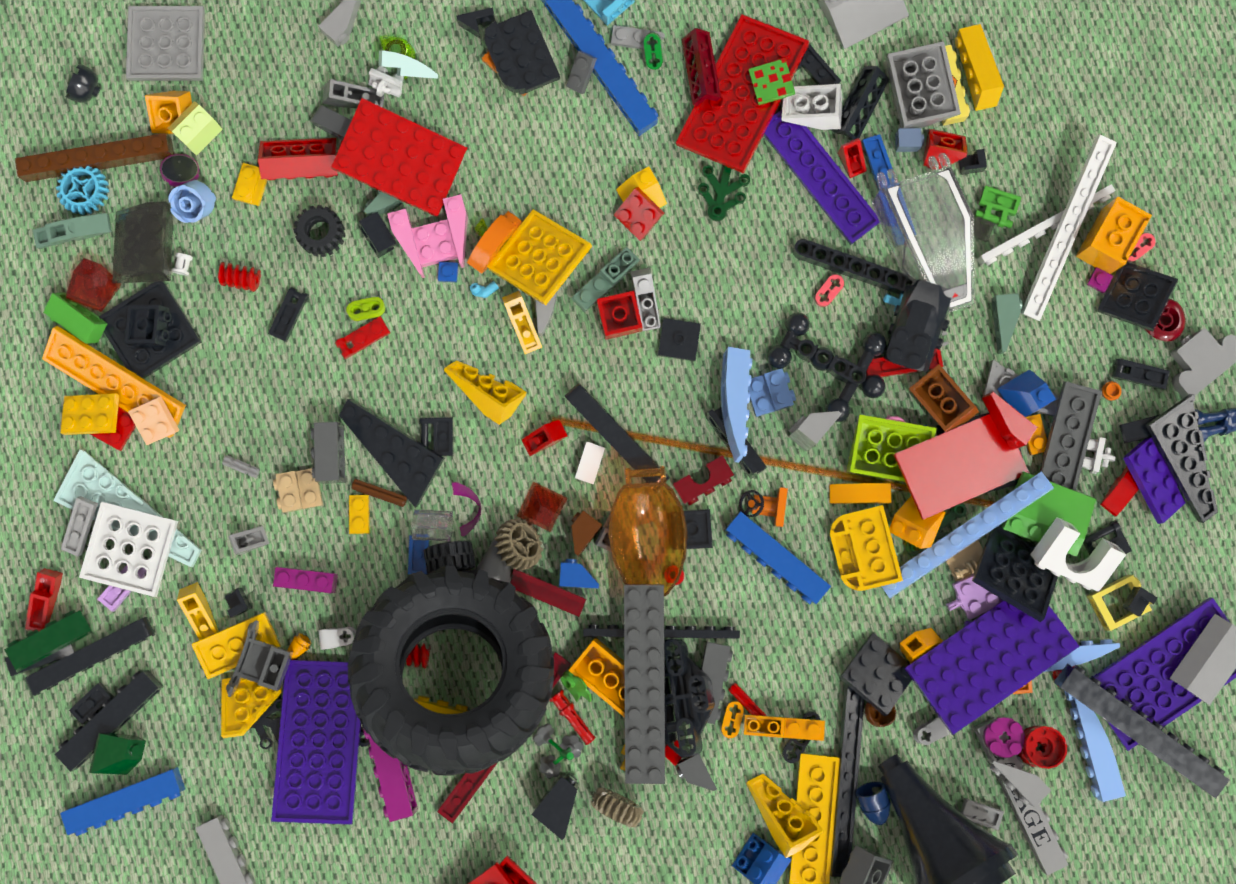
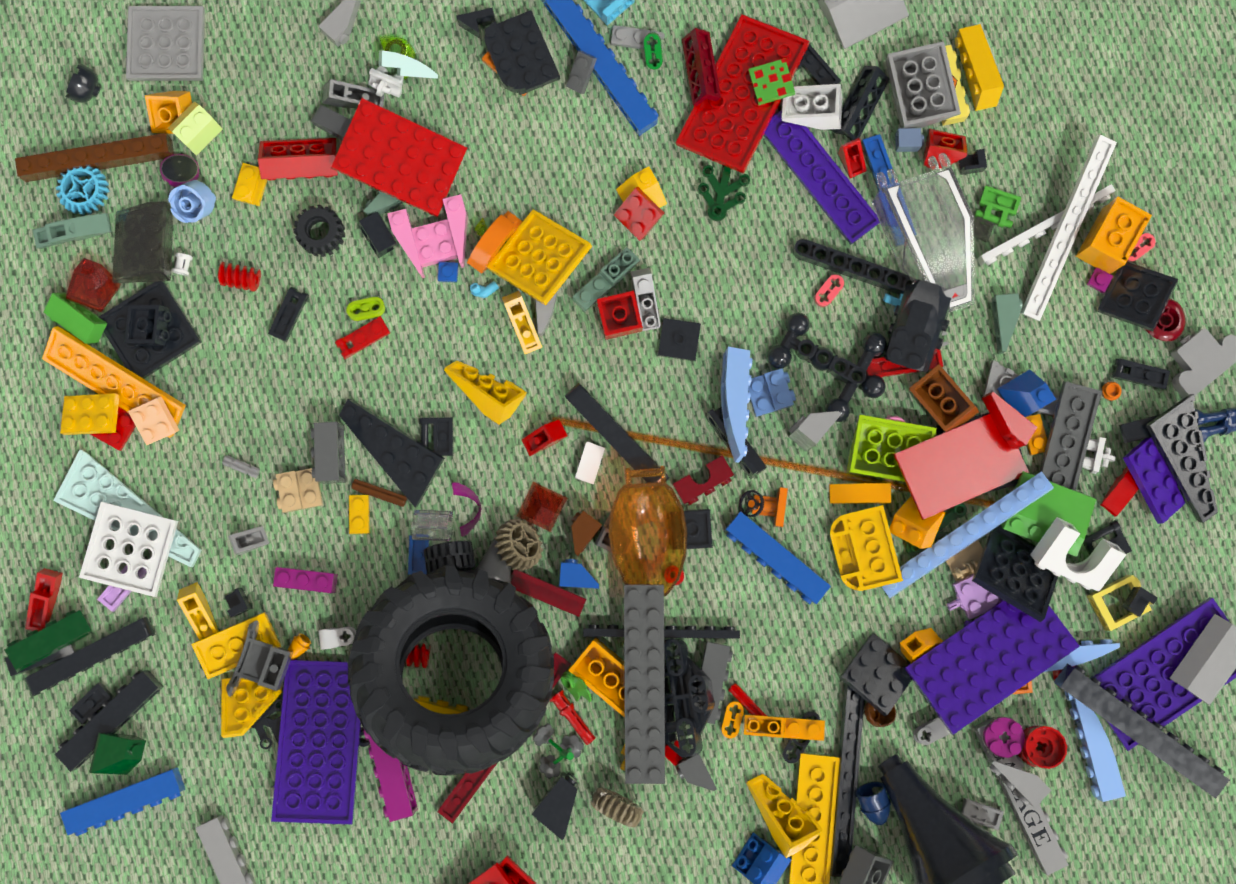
(79, 526): light grey plate -> none

